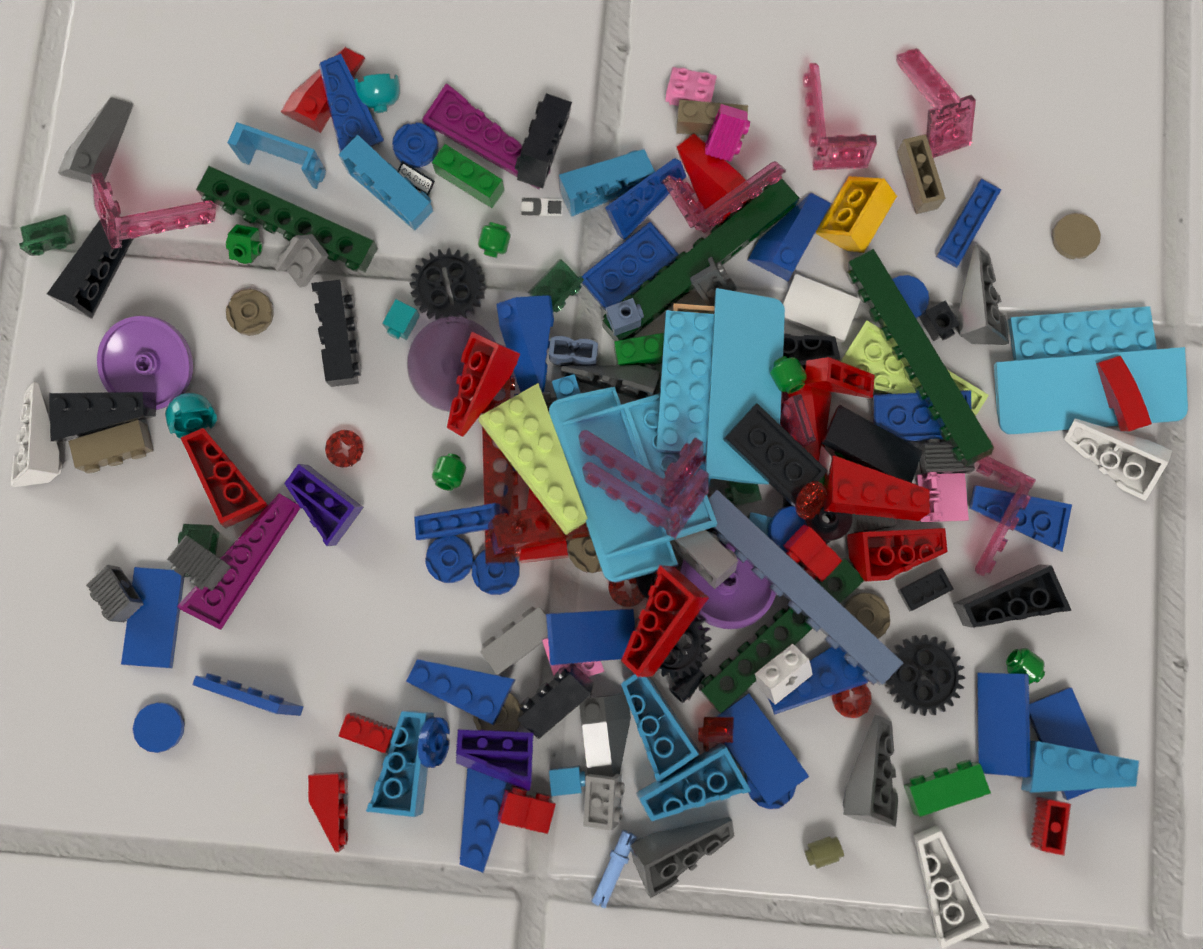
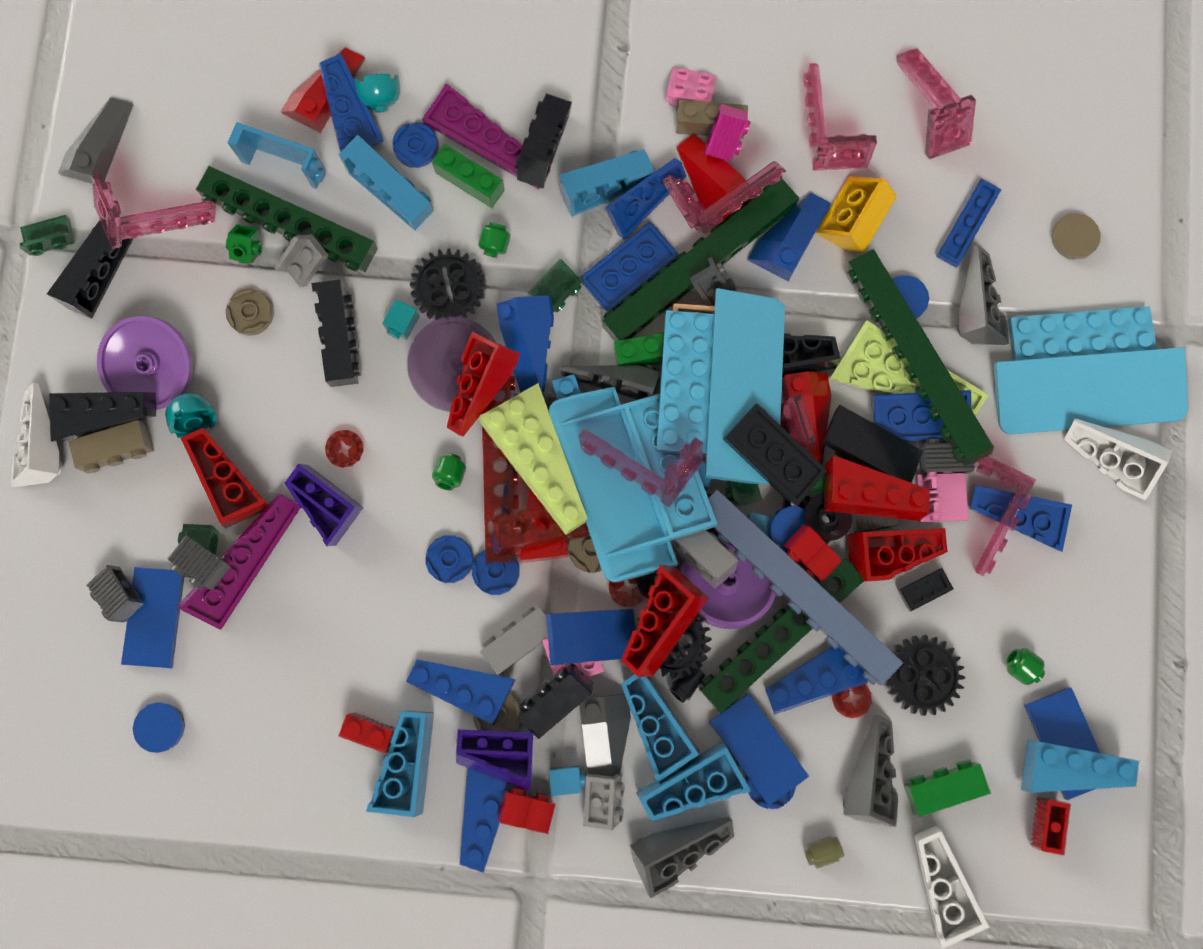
(249, 696): blue wing -> none
(327, 801): red slope -> none
(420, 180): white sticker -> none
(433, 743): blue tile -> none
(455, 521): blue tile -> none
(542, 207): sticker -> none
(566, 351): sand blue brick -> none
(619, 857): light blue pin -> none
(624, 316): sand blue brick -> none
(682, 505): clear pink bracket -> none
(716, 730): clear red bracket -> none
(783, 674): white brick -> none
(788, 374): green head -> none
(810, 500): clear red gear -> none
(819, 308): white tile -> none
(825, 459): sticker -> none
(839, 377): red slope -> none
(870, 612): dark tan tile -> none
(921, 174): dark tan brick -> none
(943, 312): black brick -> none
(1004, 724): blue tile -> none
(1016, 598): black wedge -> none
(1123, 394): red slope -> none

